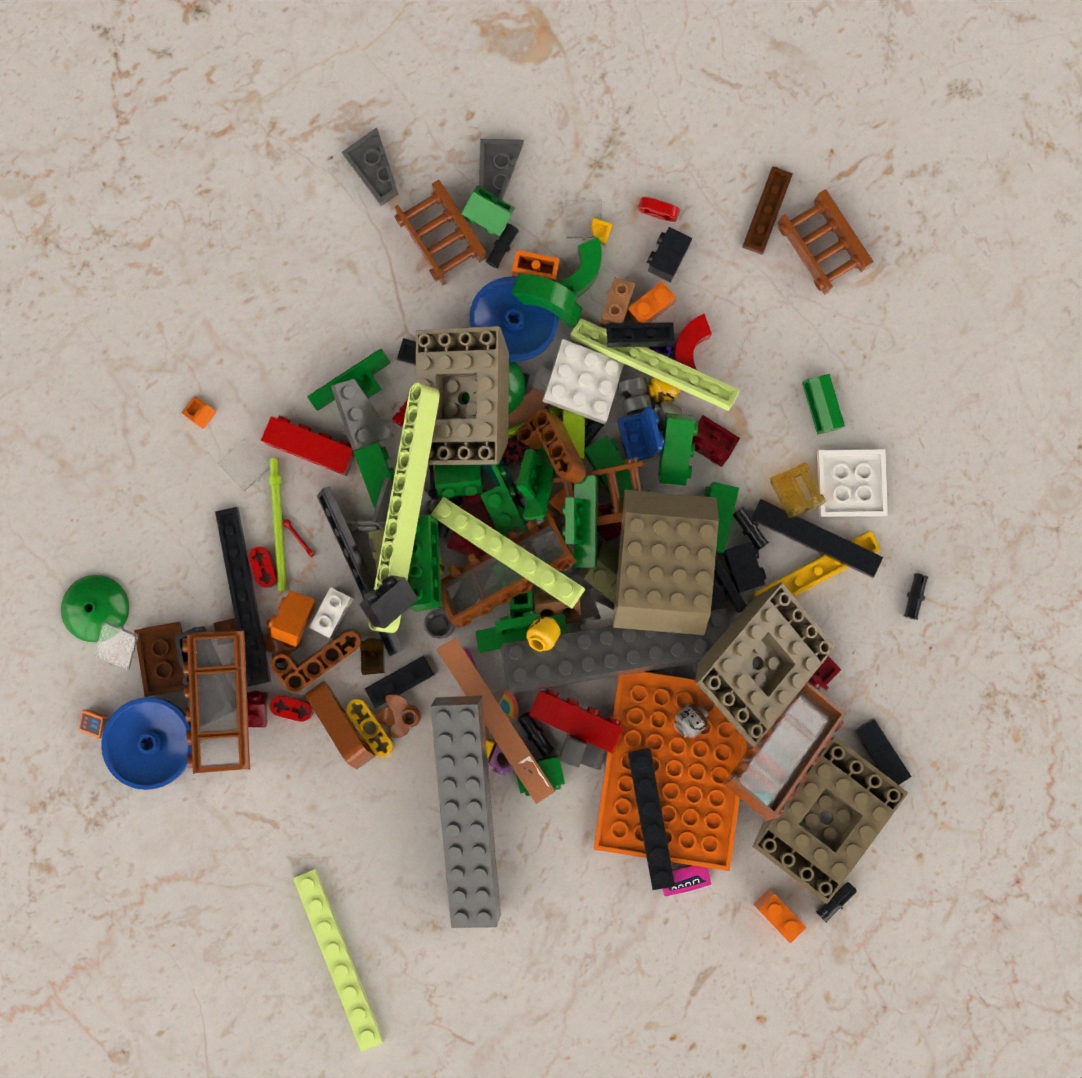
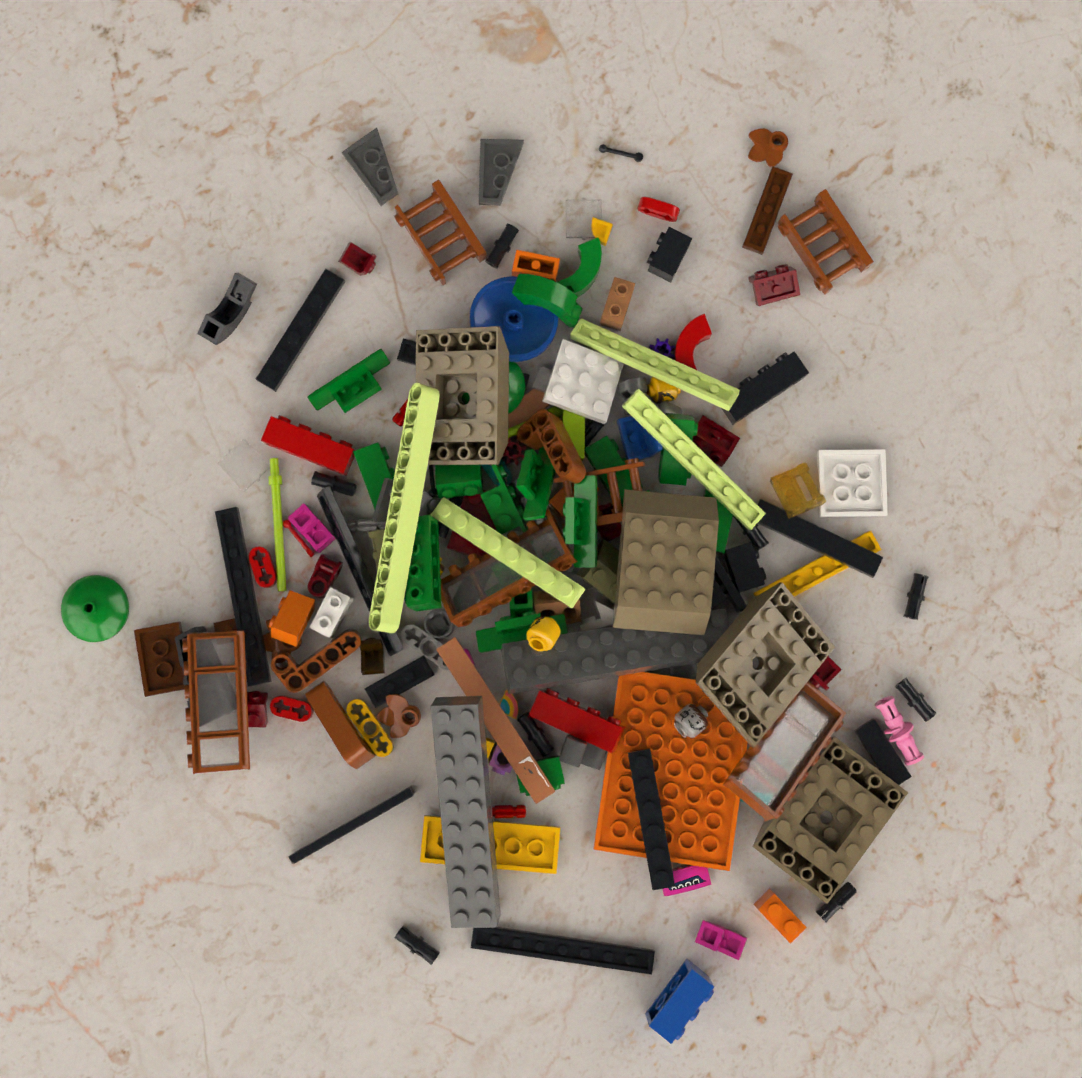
(92, 723): slope -> none
(116, 645): clear piece -> none
(146, 743): blue dish -> none
(199, 412): orange slope -> none
(230, 312): none -> black arch
(300, 330): none -> black plate
(311, 528): none -> dark pink slope
(324, 575): none -> dark red piece
(335, 484): none -> black axle
(338, 960): yellowish green plate -> none
(351, 825): none -> black tile
(358, 259): none -> dark red bracket
(359, 416): dark grey wing -> none
(388, 601): black brick -> none
(412, 642): none -> light grey beam
(417, 945): none -> black pin
(487, 211): brick -> none
(509, 811): none -> red axle
(516, 845): none -> yellow plate
(563, 949): none -> black tile
(637, 157): none -> black hinge
(640, 334): black plate -> none
(651, 304): orange brick -> none
(679, 1001): none -> blue brick
(693, 459): none -> yellowish green tile
(721, 939): none -> dark pink slope
(765, 148): none -> dark orange plate
(766, 385): none -> black brick
(775, 284): none -> dark red bracket
(823, 404): green piece -> none
(900, 730): none -> bright pink piece
(915, 700): none -> black pin

